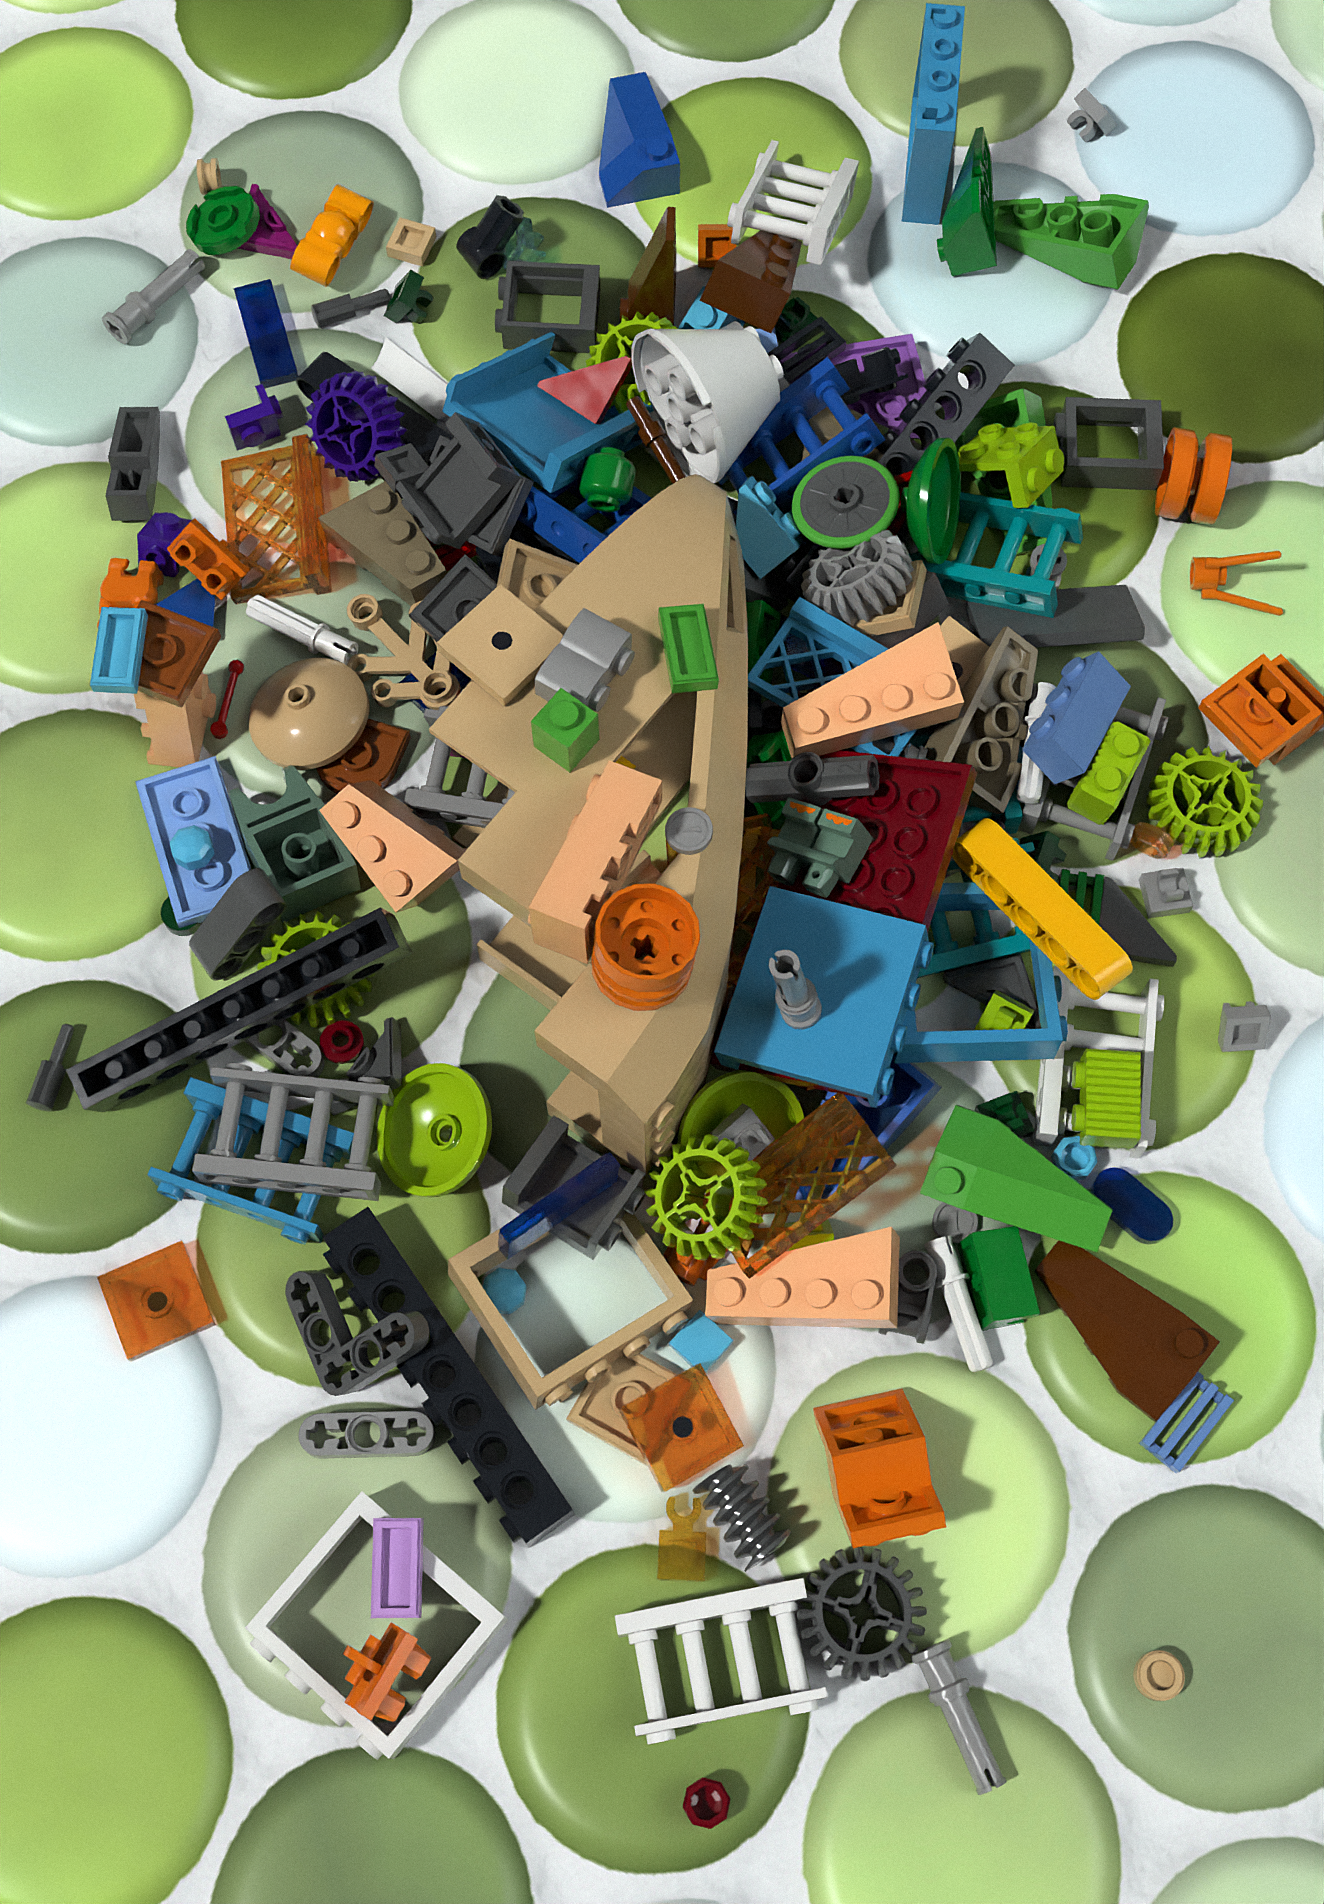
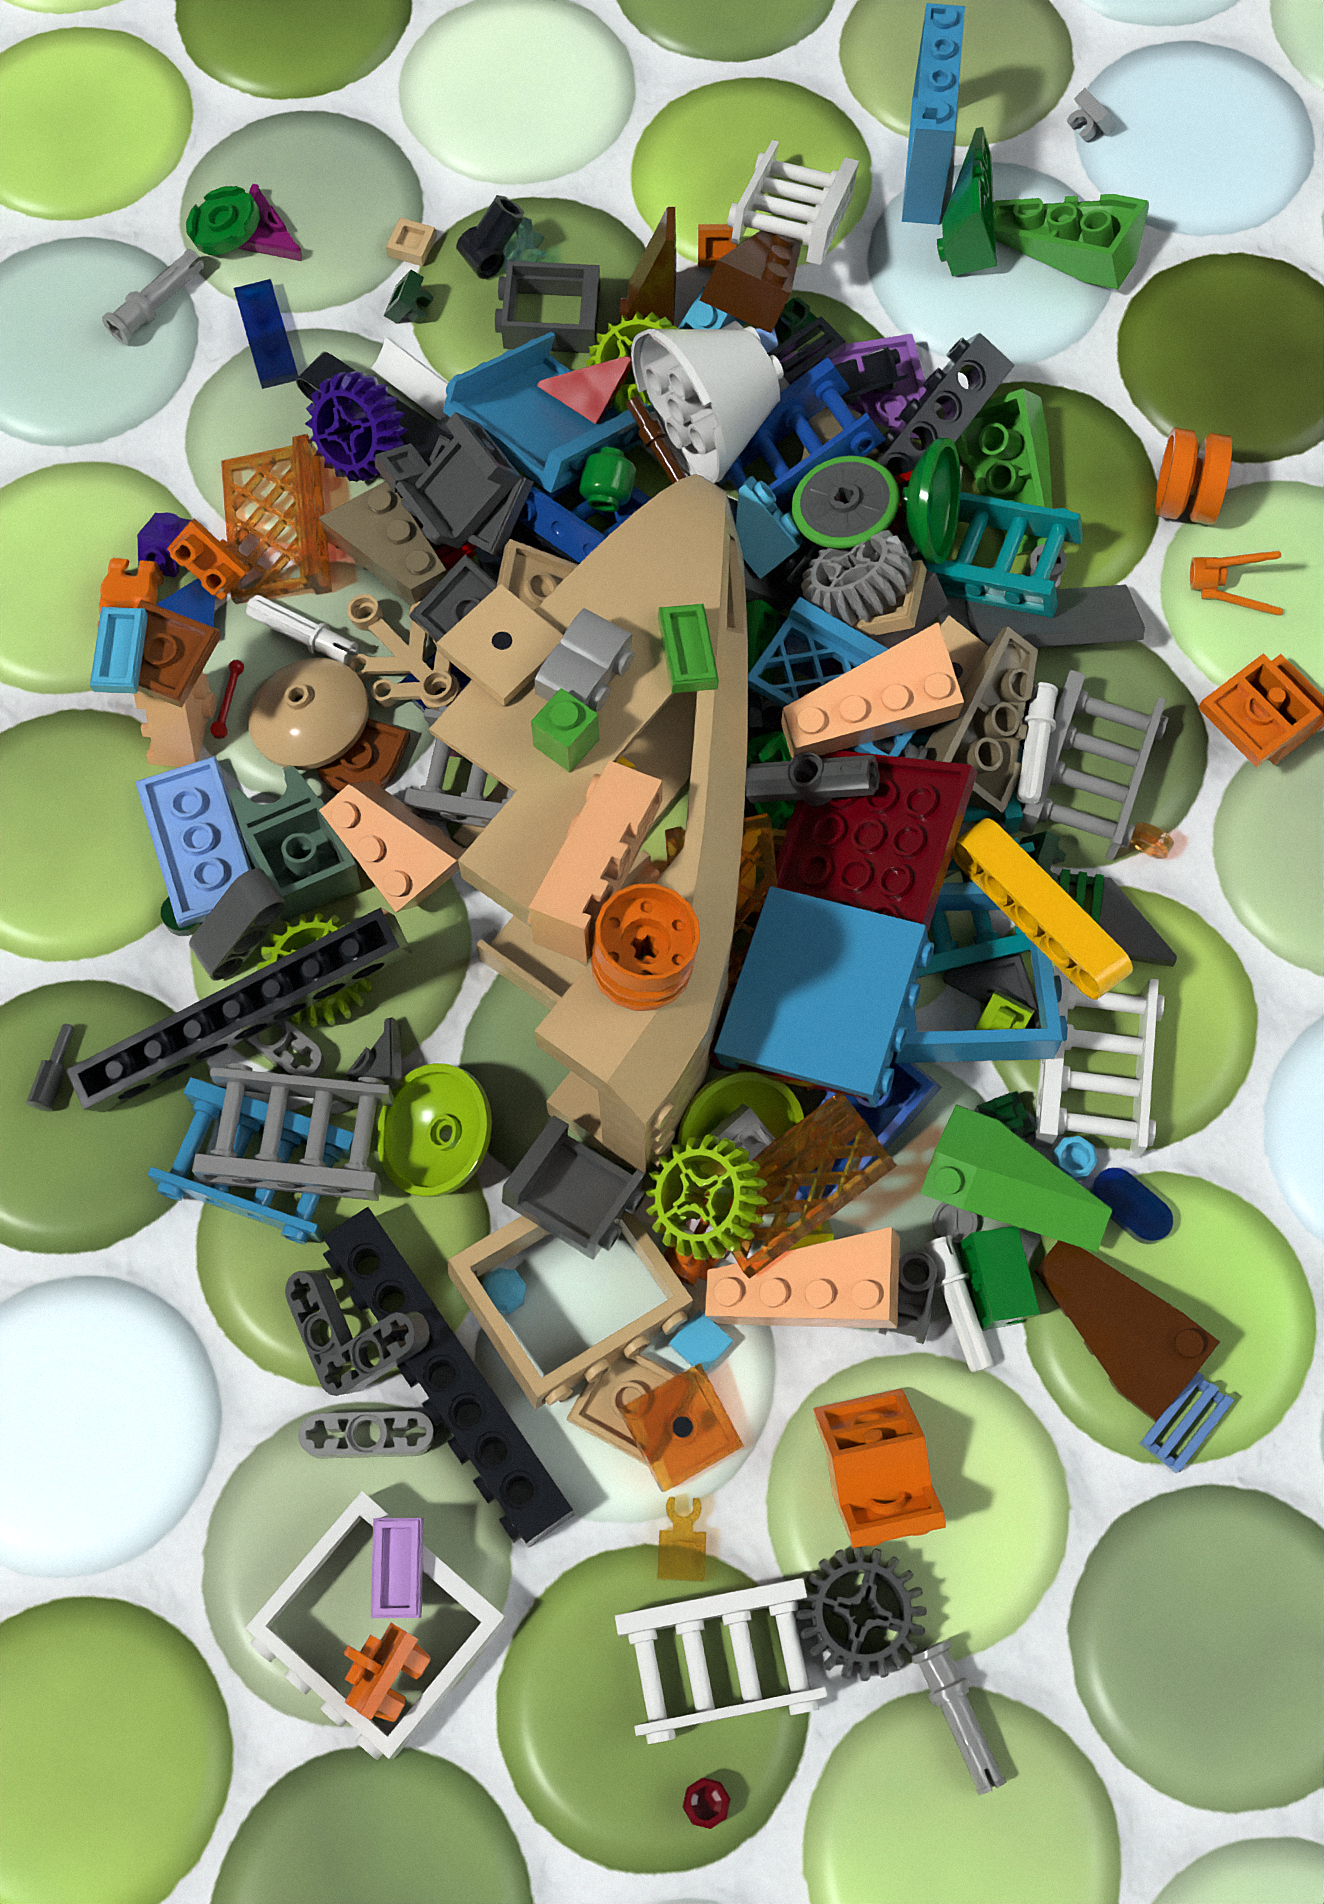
(134, 464): dark grey slope -> none
(156, 1301): clear orange tile -> none
(192, 847): medium azure tile -> none
(208, 175): tan bush -> none
(257, 423): dark purple bracket -> none
(331, 235): light orange piece -> none
(344, 307): dark grey axle -> none
(347, 1052): dark red plate -> none
(558, 1205): clear blue tile -> none
(637, 145): blue wedge -> none
(688, 831): light grey piece -> none
(742, 1514): dark grey piece -> none
(794, 993): light grey pin -> none
(820, 842): sand green hips -> none
(1025, 453): lime bracket -> none
(1076, 717): medium blue brick -> none
(1108, 773): lime brick -> none
(1108, 1098): lime brick -> none
(1111, 472): dark grey window -> none
(1159, 1675): tan tile -> none
(1165, 892): light grey tile -> none
(1226, 825): lime gear -> none
(1243, 1027): light grey tile -> none

